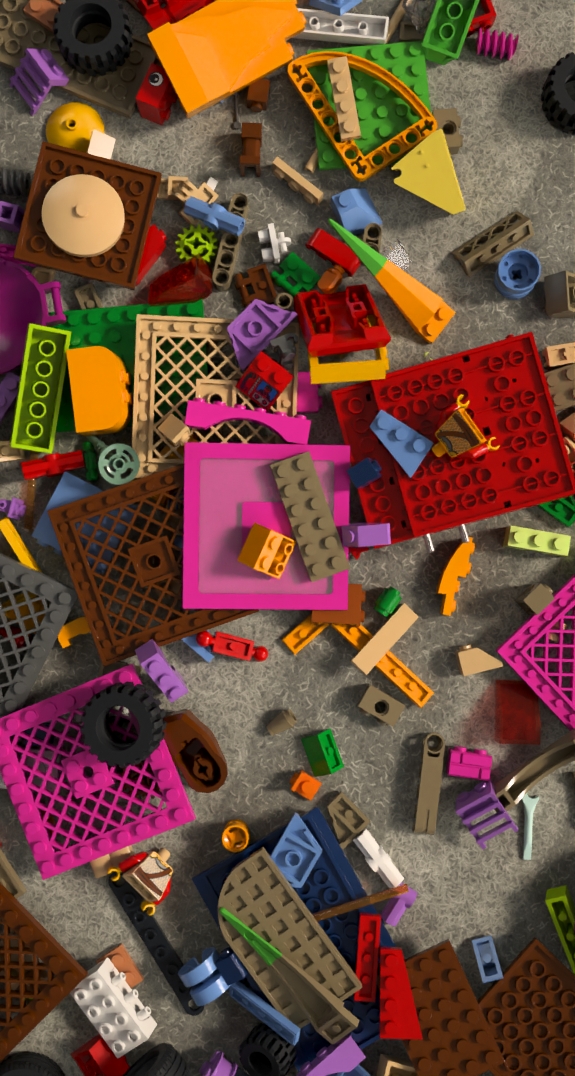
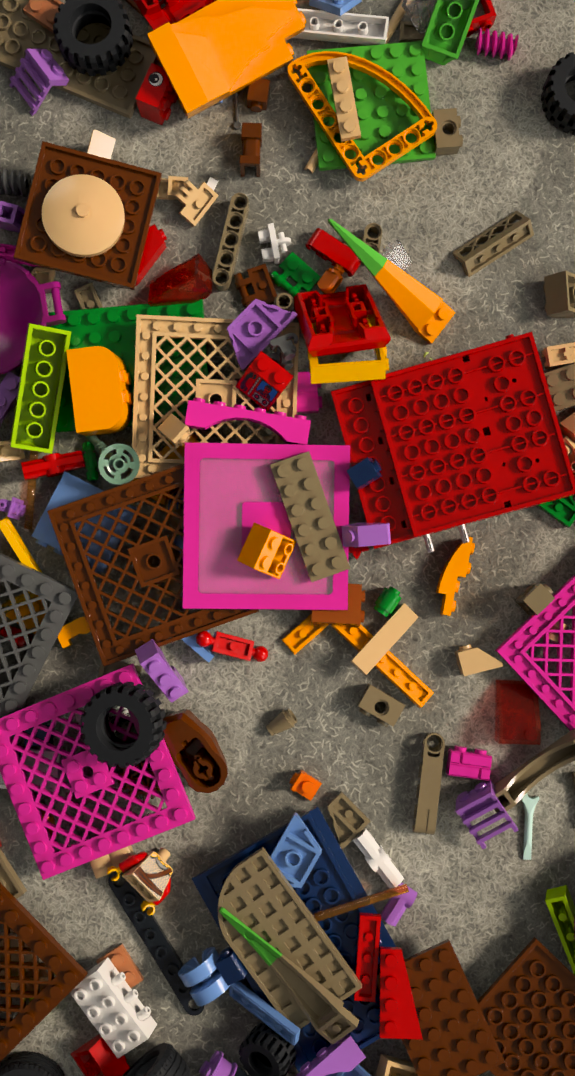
(77, 137): yellow dish -> none
(188, 244): lime gear -> none
(214, 216): medium blue piece -> none
(235, 835): light orange wheel -> none
(296, 181): tan plate -> none
(322, 753): green panel -> none
(354, 210): medium blue slope -> none
(401, 441): medium blue wing -> none
(431, 174): light yellow ladder -> none
(459, 434): torso -> none
(487, 959): medium blue slope -> none
(523, 264): medium blue wheel -> none
(537, 540): yellowish green arch -> none

